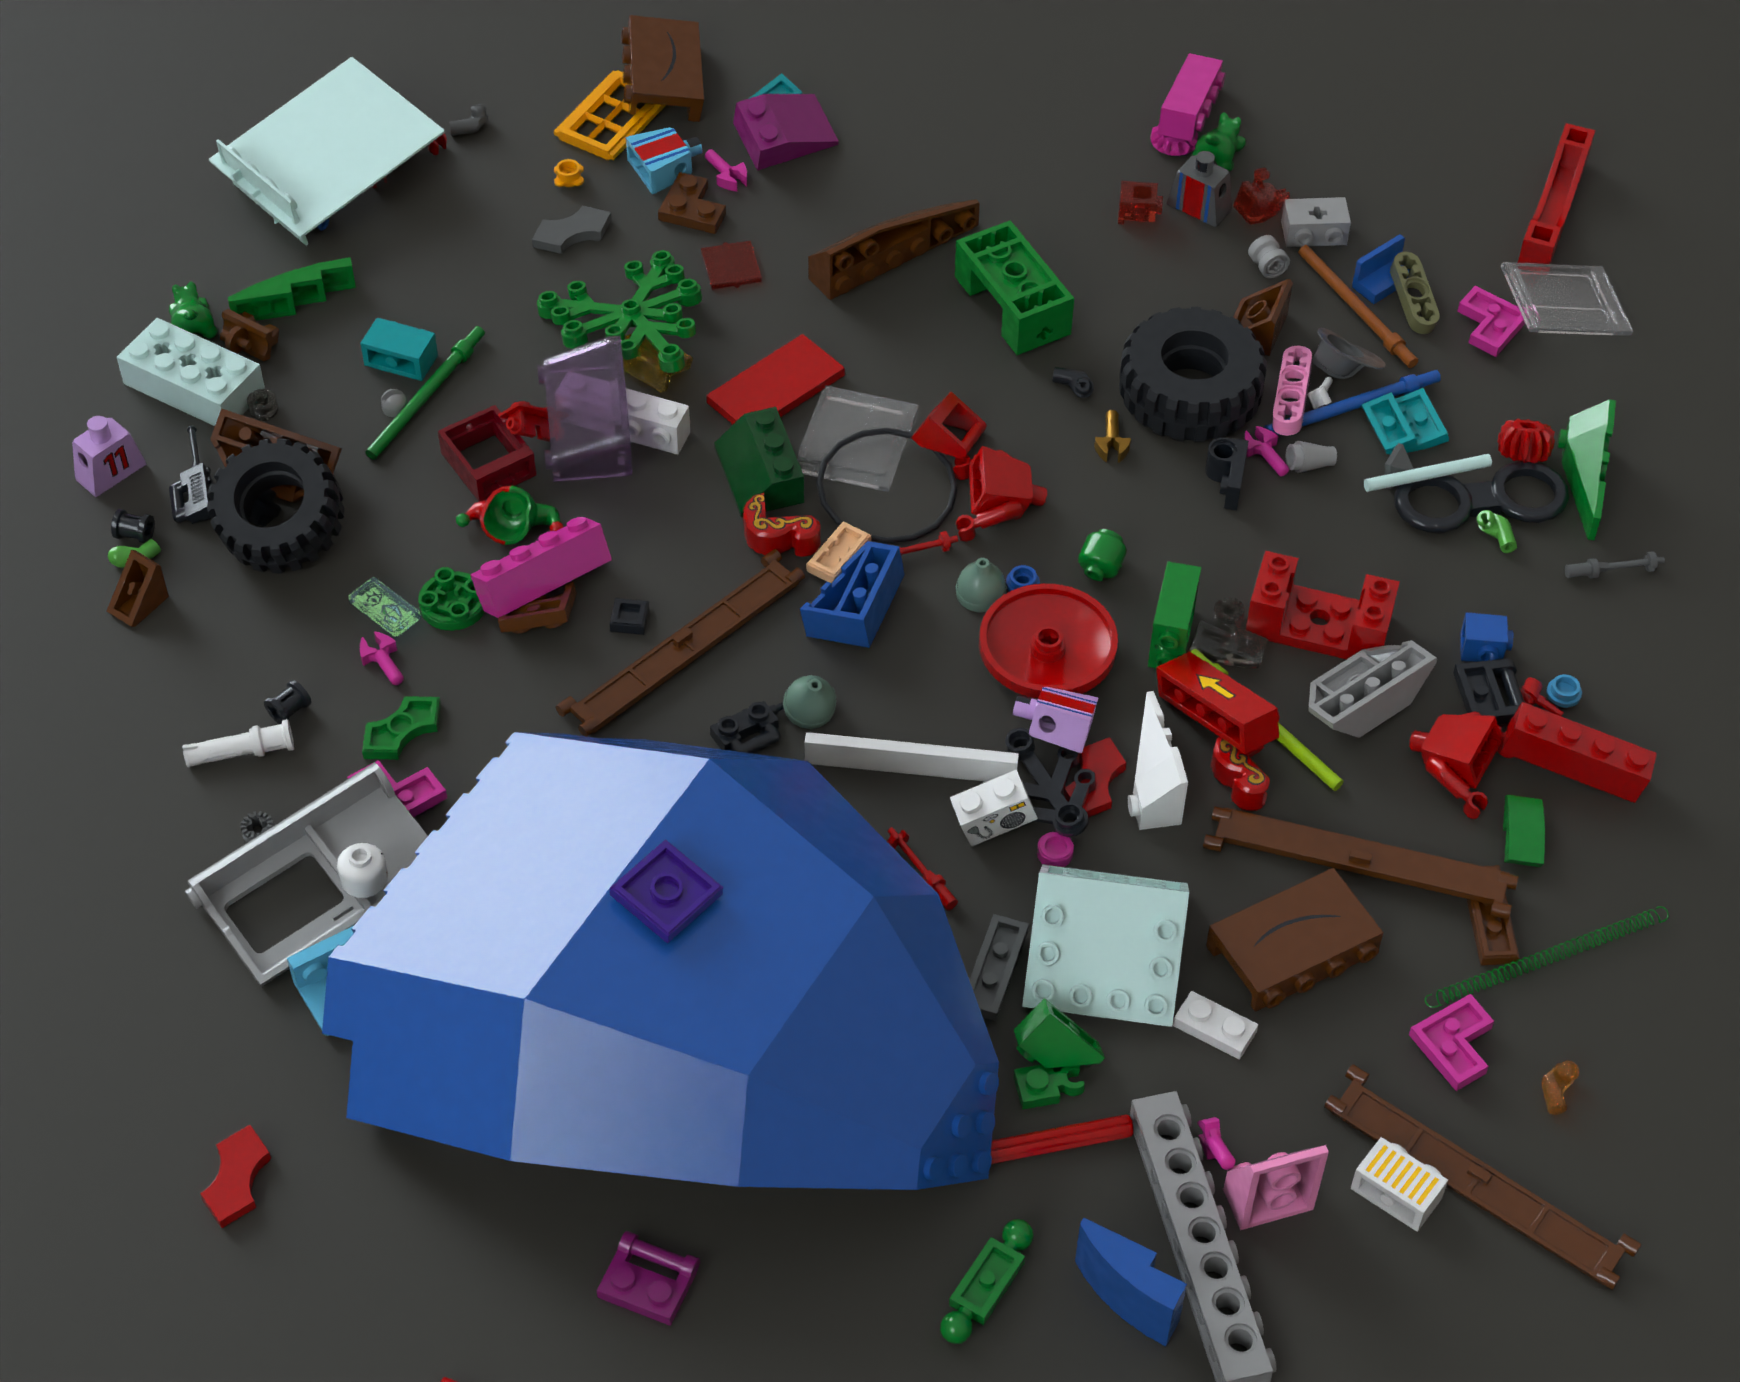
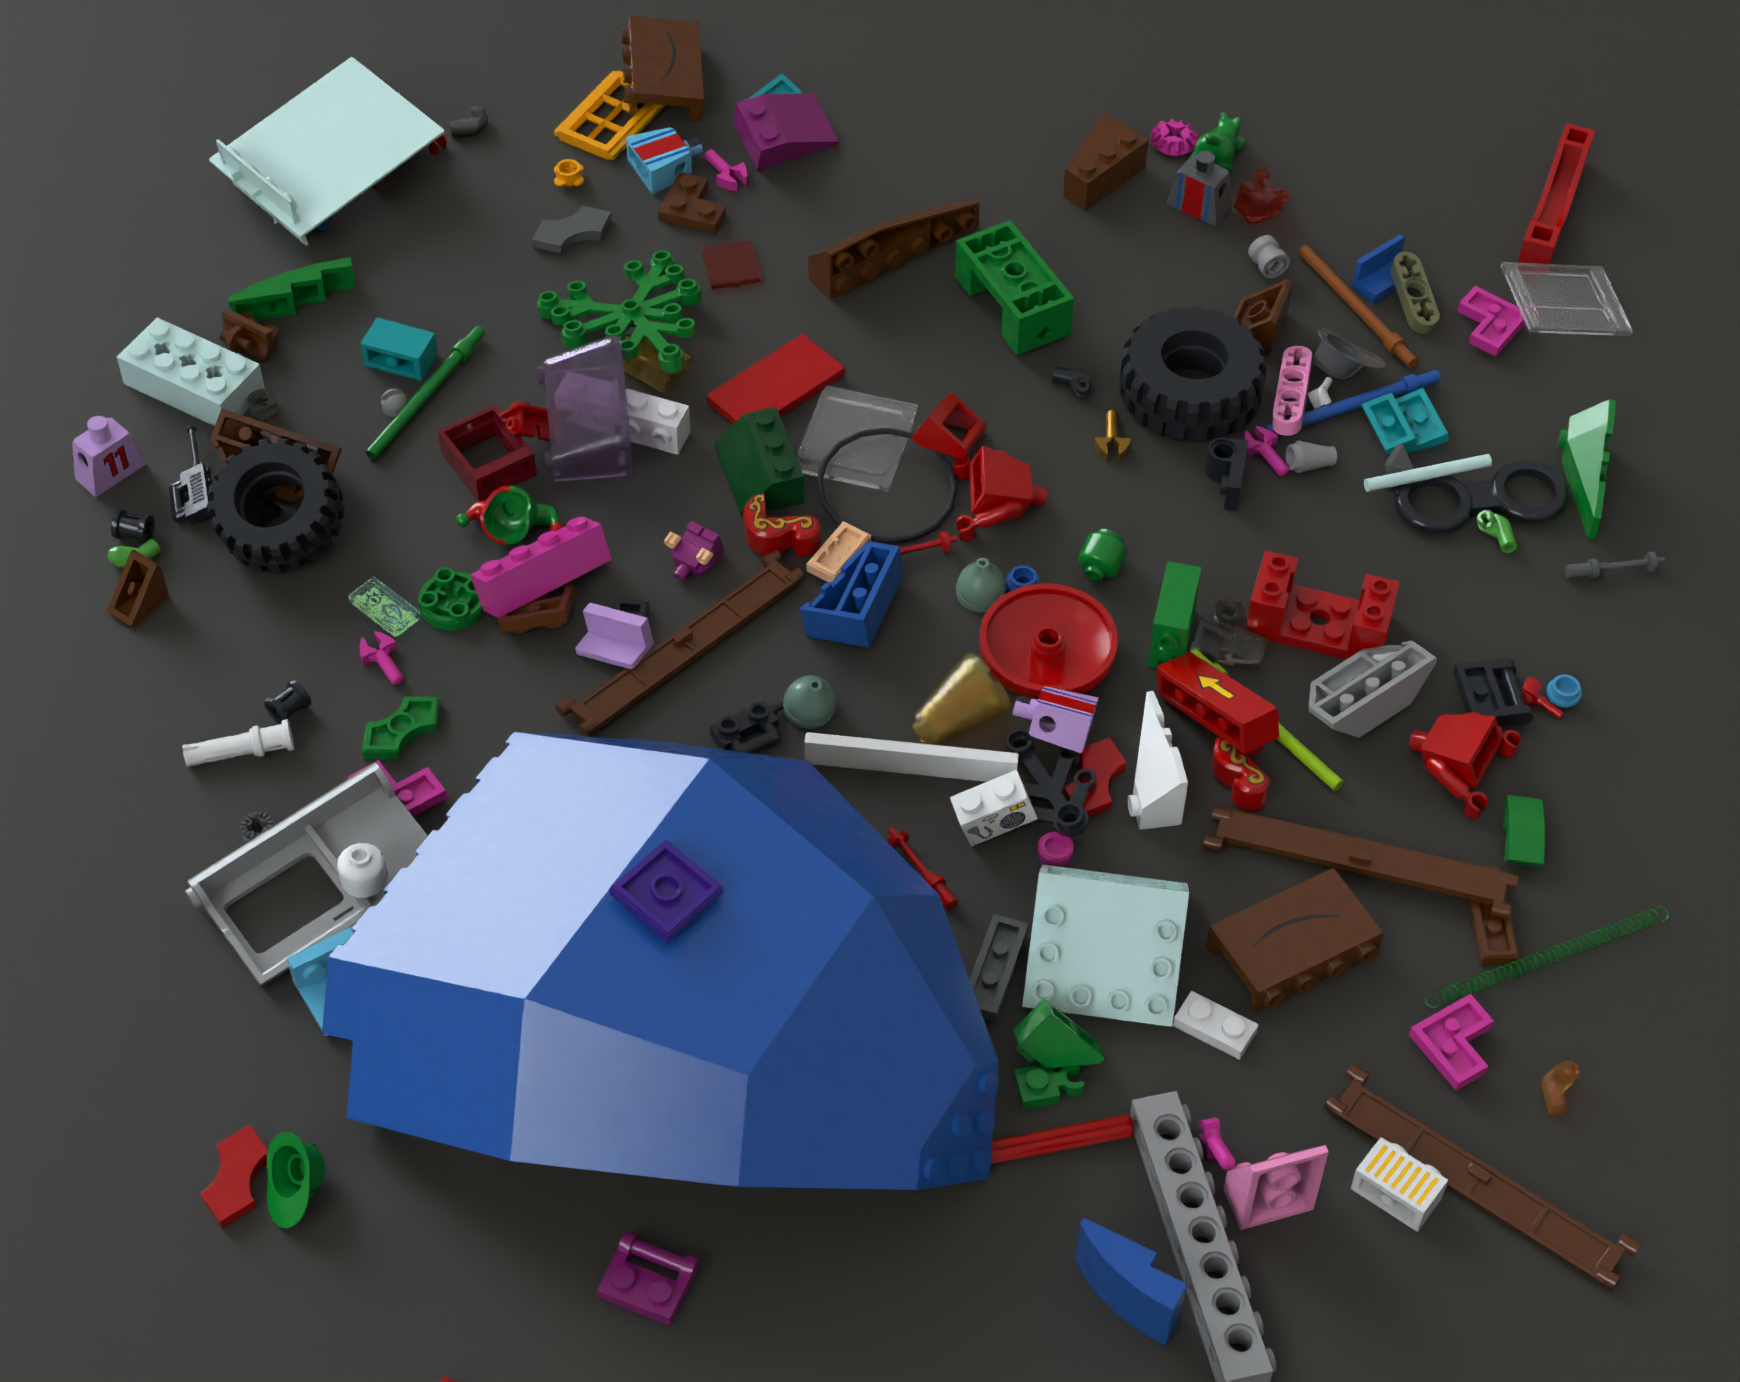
(192, 311): green animal -> none
(293, 1177): none -> green piece
(615, 636): none -> lavender panel
(695, 551): none -> magenta piece
(960, 701): none -> clear yellow cone
(986, 1281): green plate -> none
(1104, 162): none -> reddish brown wedge
(1139, 201): clear red brick -> none
(1191, 97): dark pink brick -> none
(1315, 222): light grey brick -> none
(1484, 637): blue brick -> none
(1526, 440): red gear -> none
(1578, 752): red brick -> none

